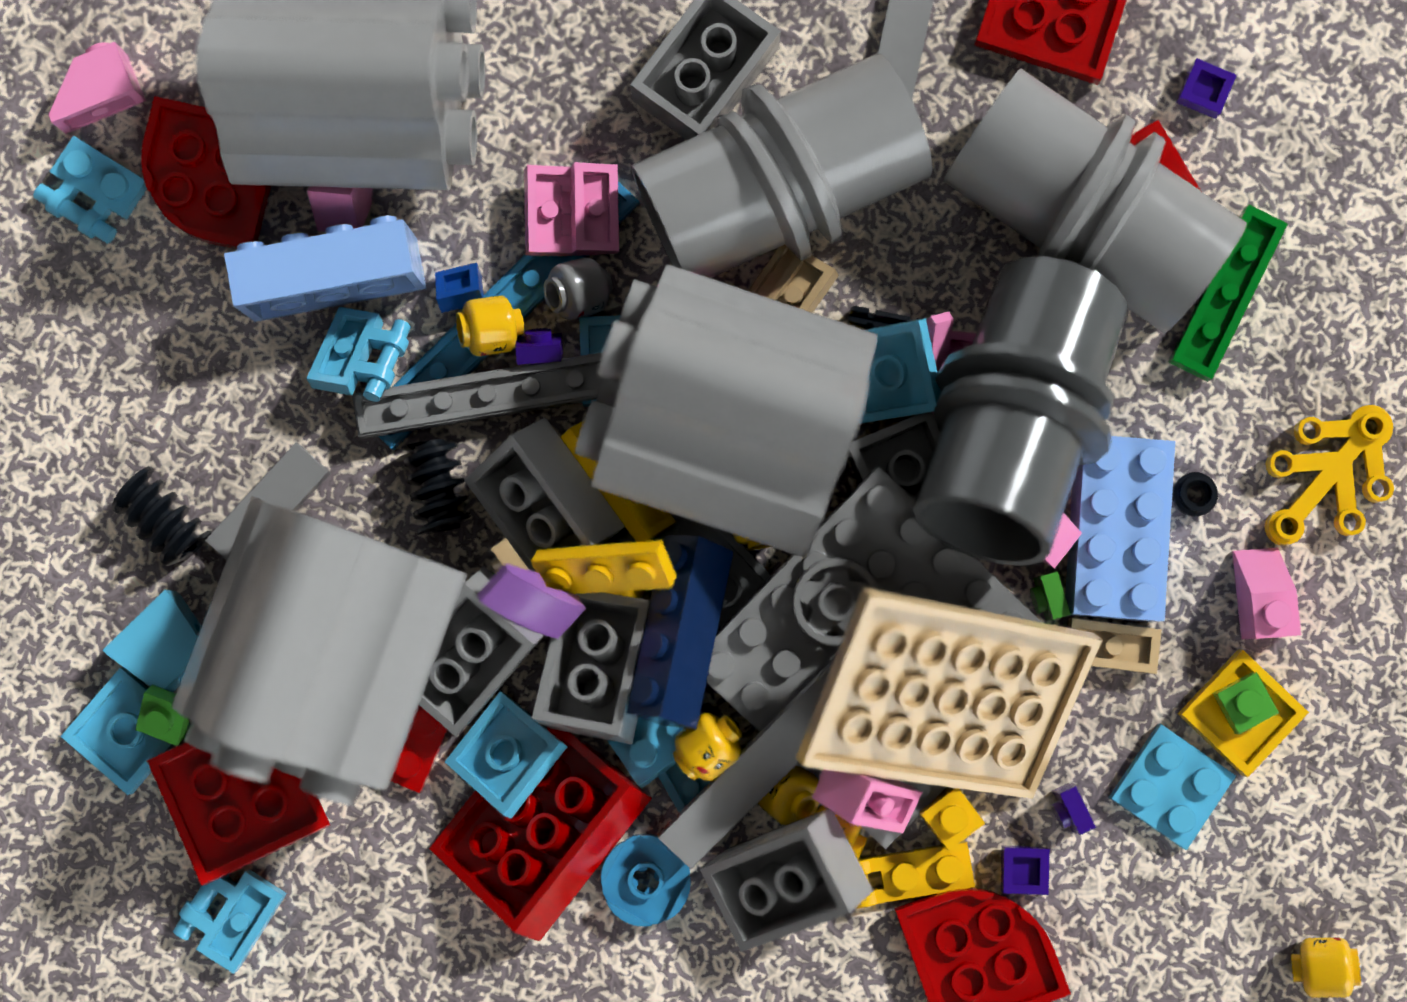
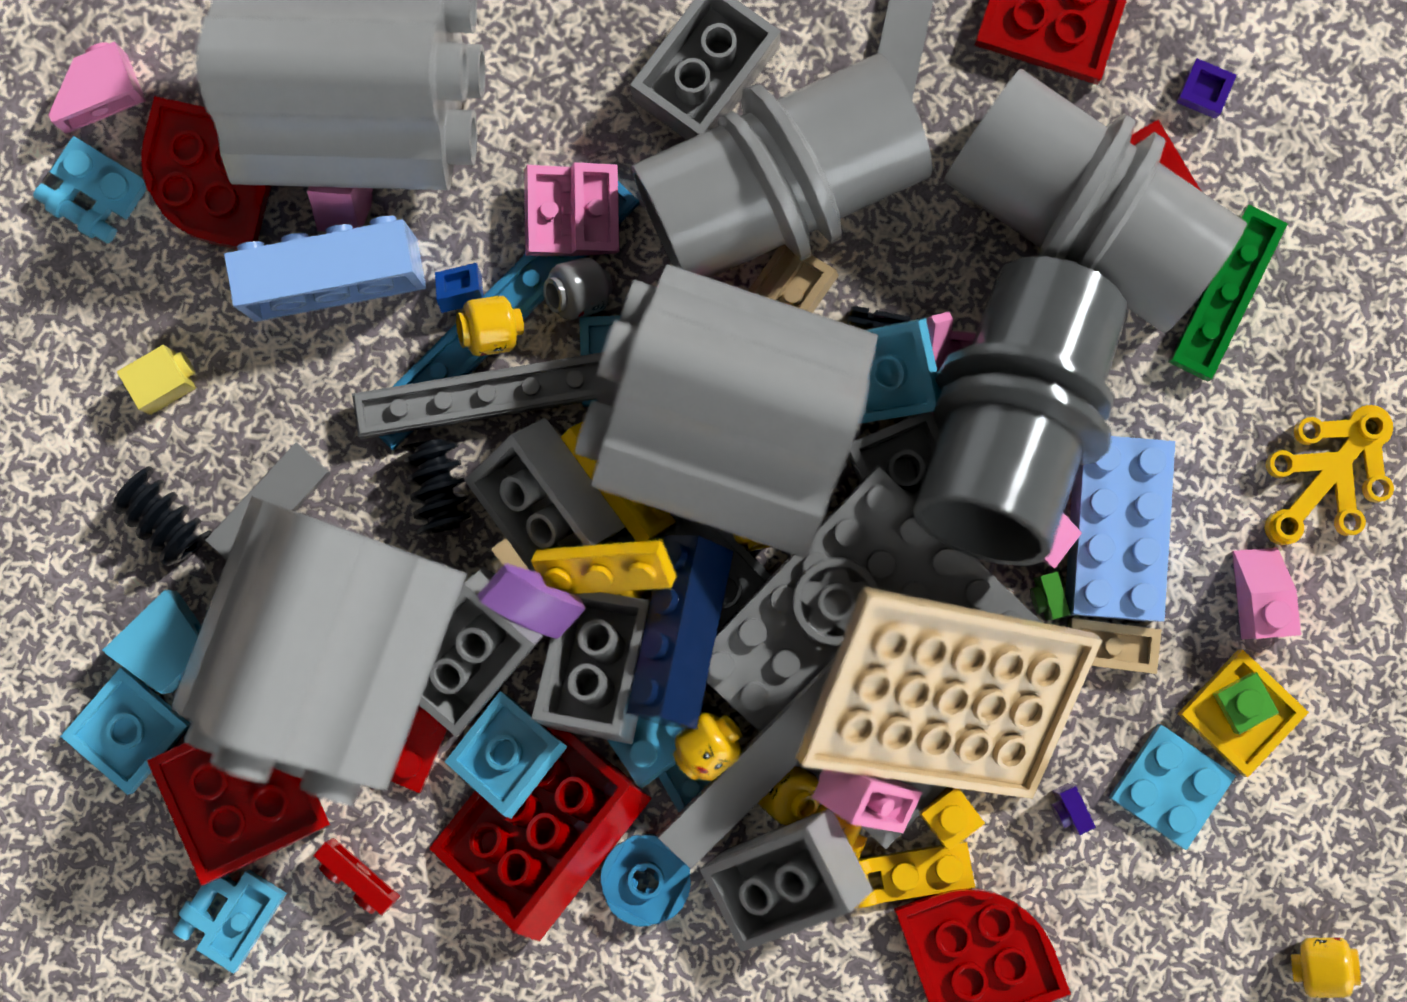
(158, 379): none -> light yellow brick
(159, 719): bright green plate -> none
(341, 865): none -> red plate
(347, 349): medium azure plate -> none
(539, 347): dark purple plate -> none
(1025, 870): dark purple plate -> none
(1208, 490): black plate -> none

